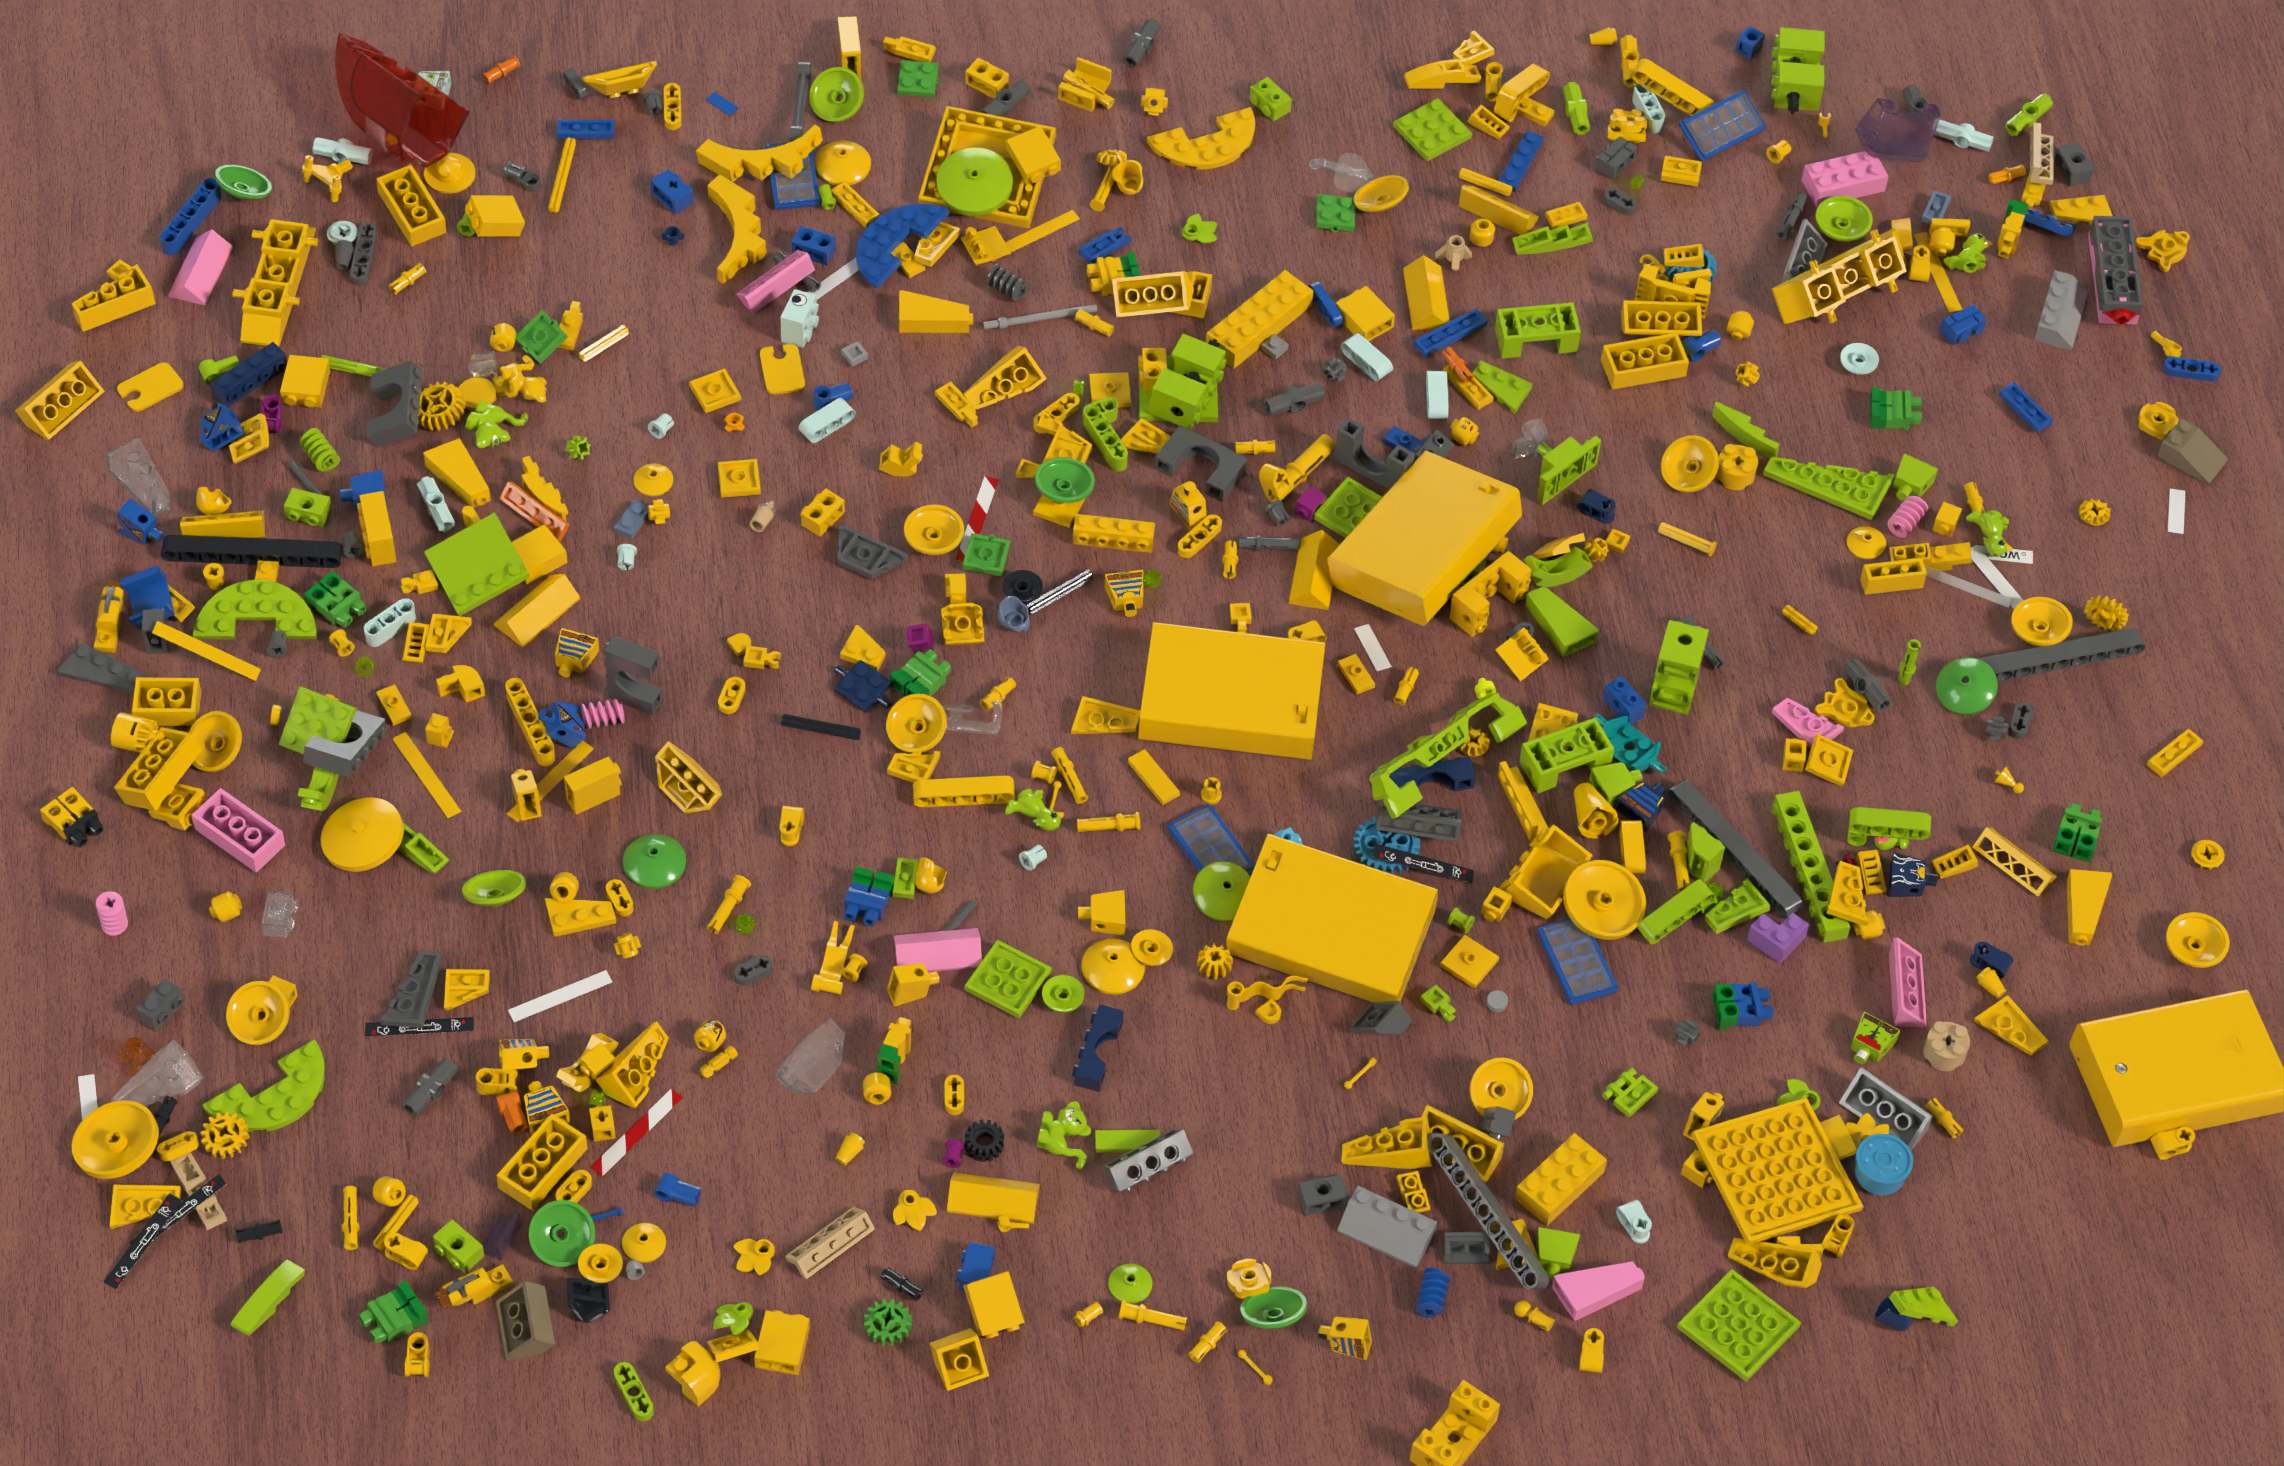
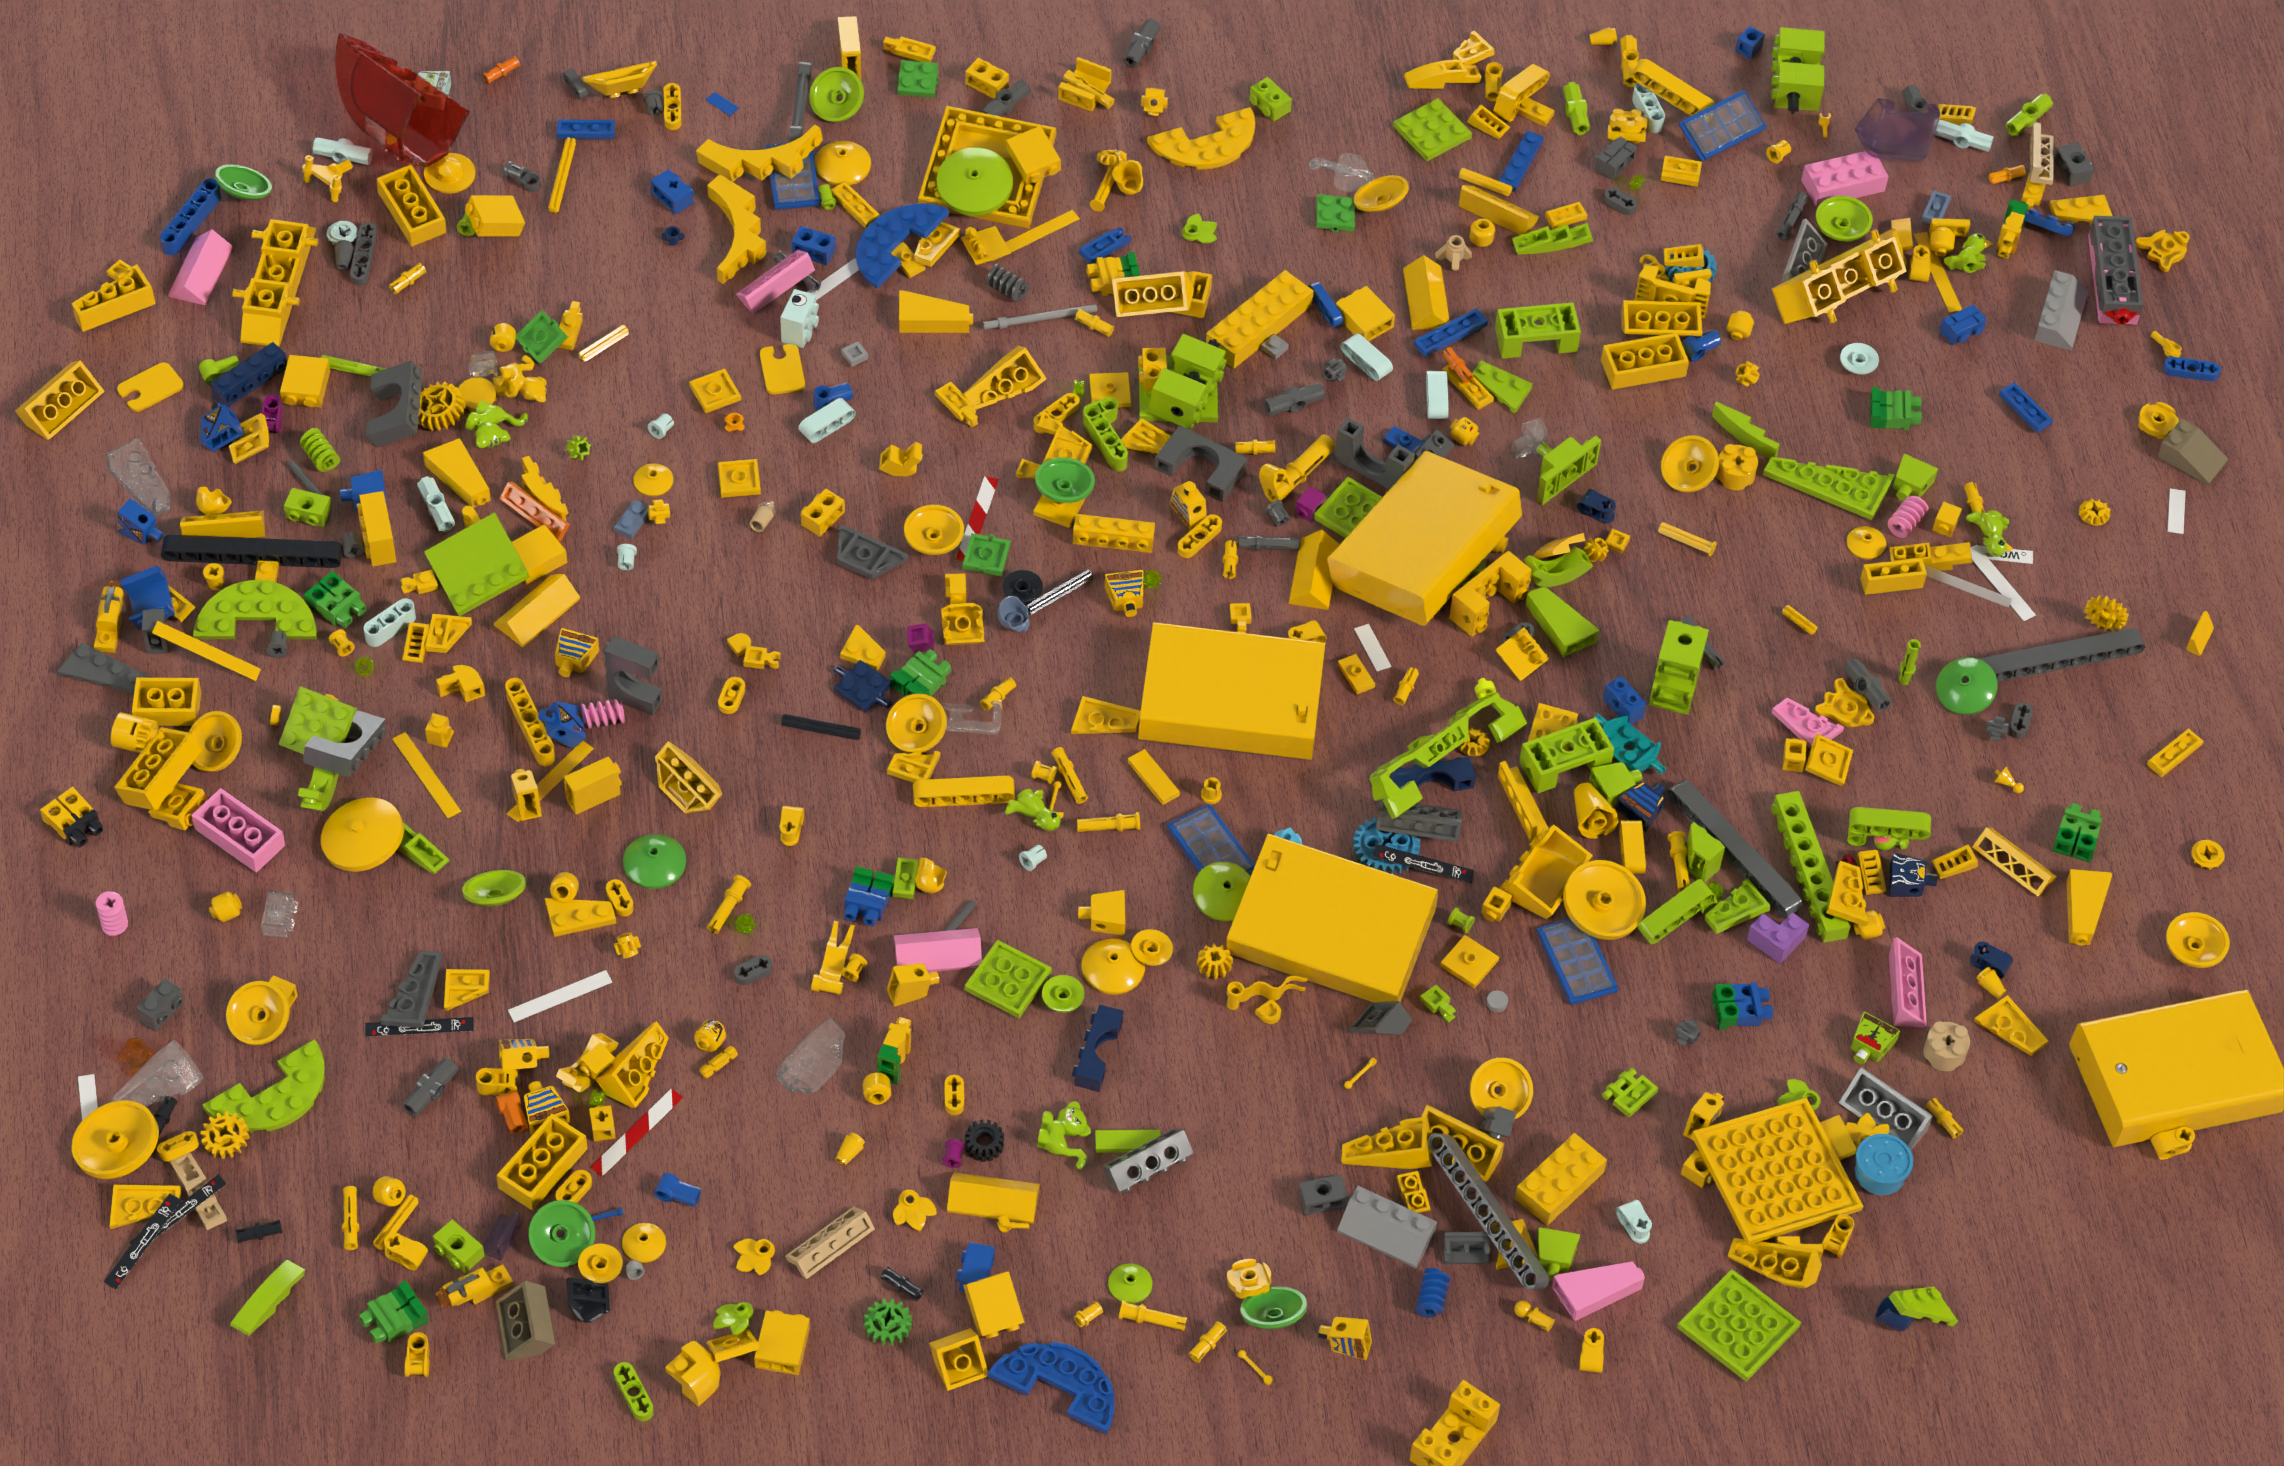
(394, 705): yellow plate -> none
(1066, 1370): none -> blue plate
(1965, 113): none -> yellow slope
(2041, 621): yellow dish -> none
(2200, 634): none -> yellow slope

